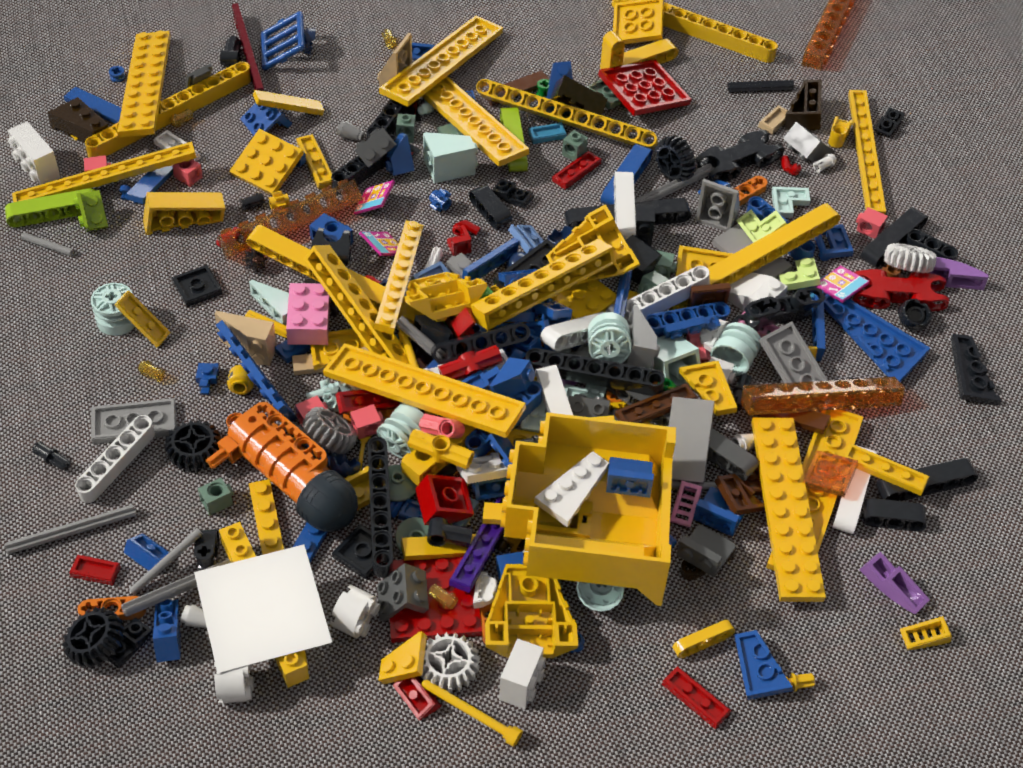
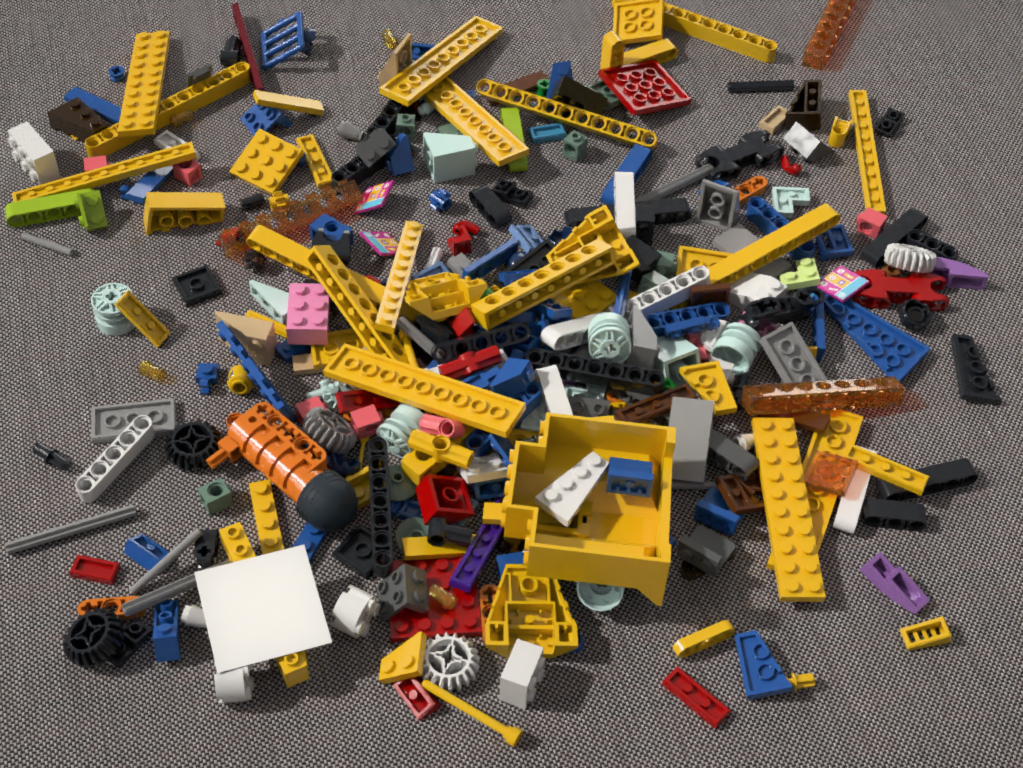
(484, 590): white tile -> none
(576, 170): red tile -> none
(675, 158): black gear -> none
(691, 488): bright pink slope -> none
(758, 229): yellowish green plate -> none
(828, 161): white pin -> none

